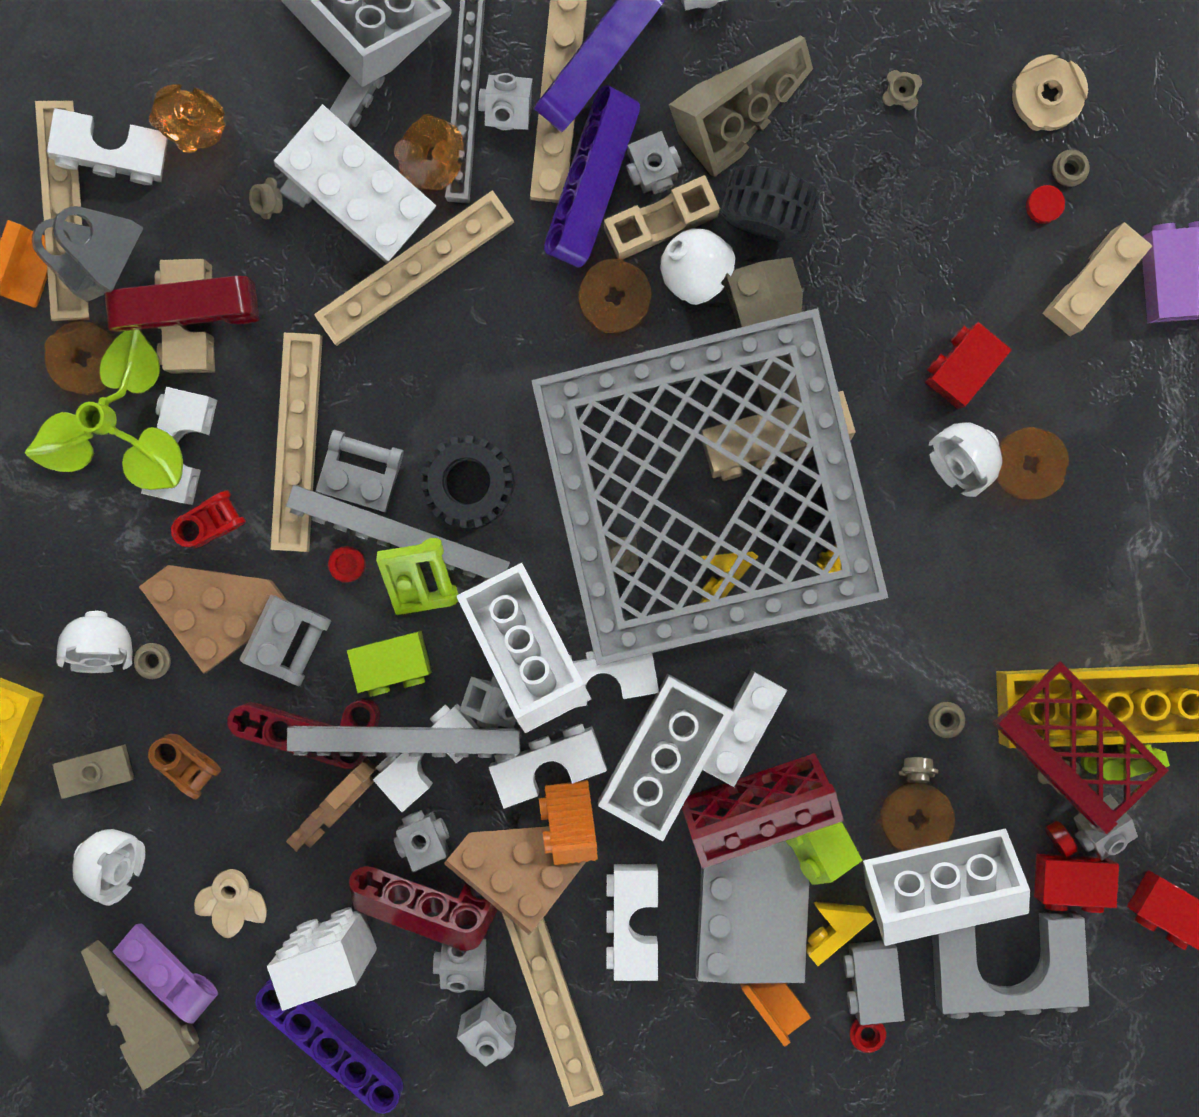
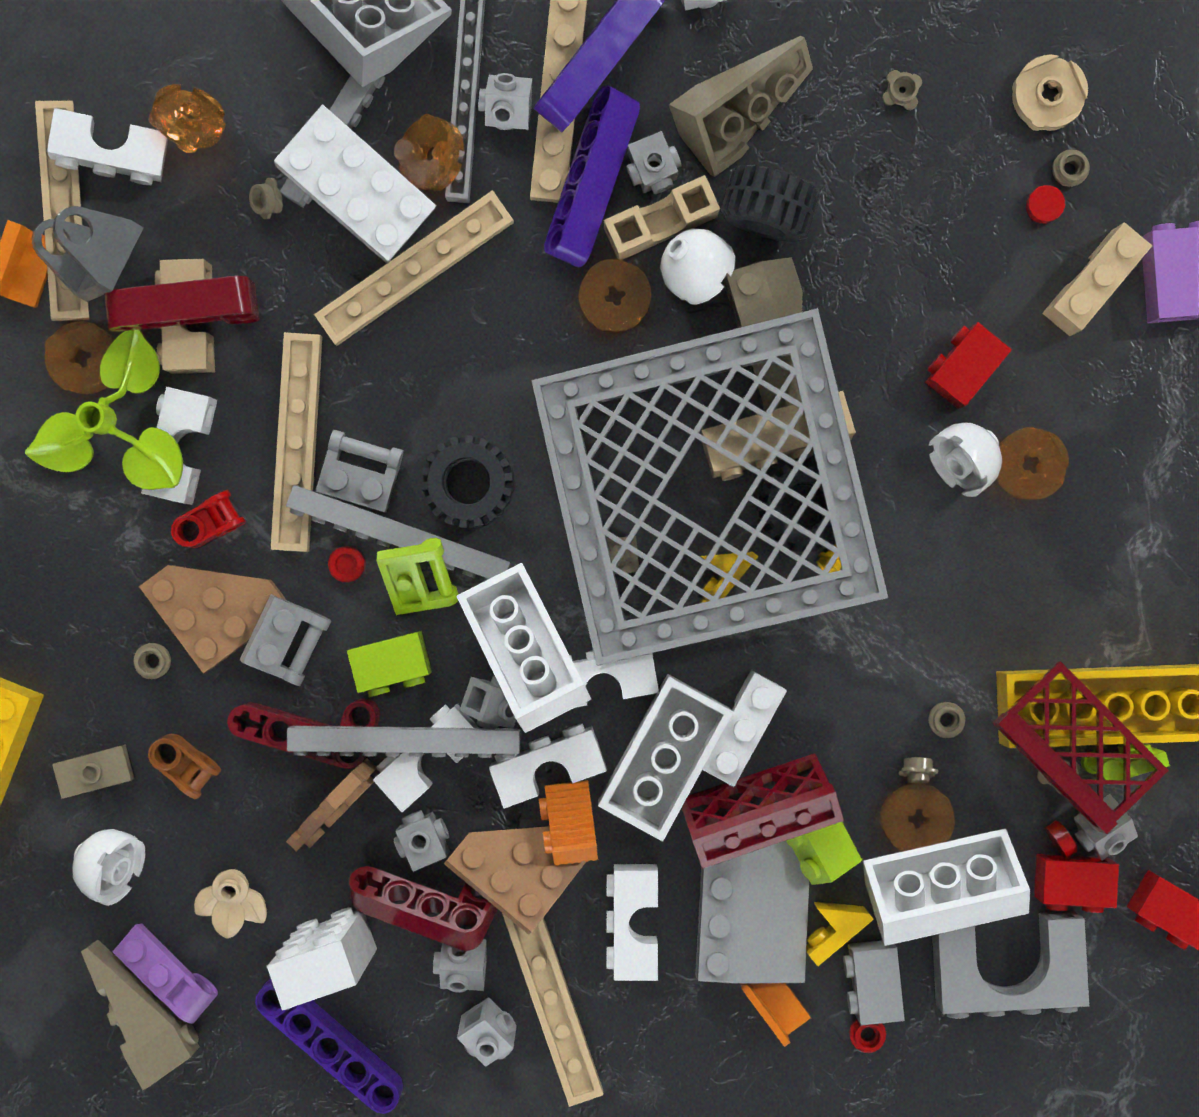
(94, 644): white cylinder -> none

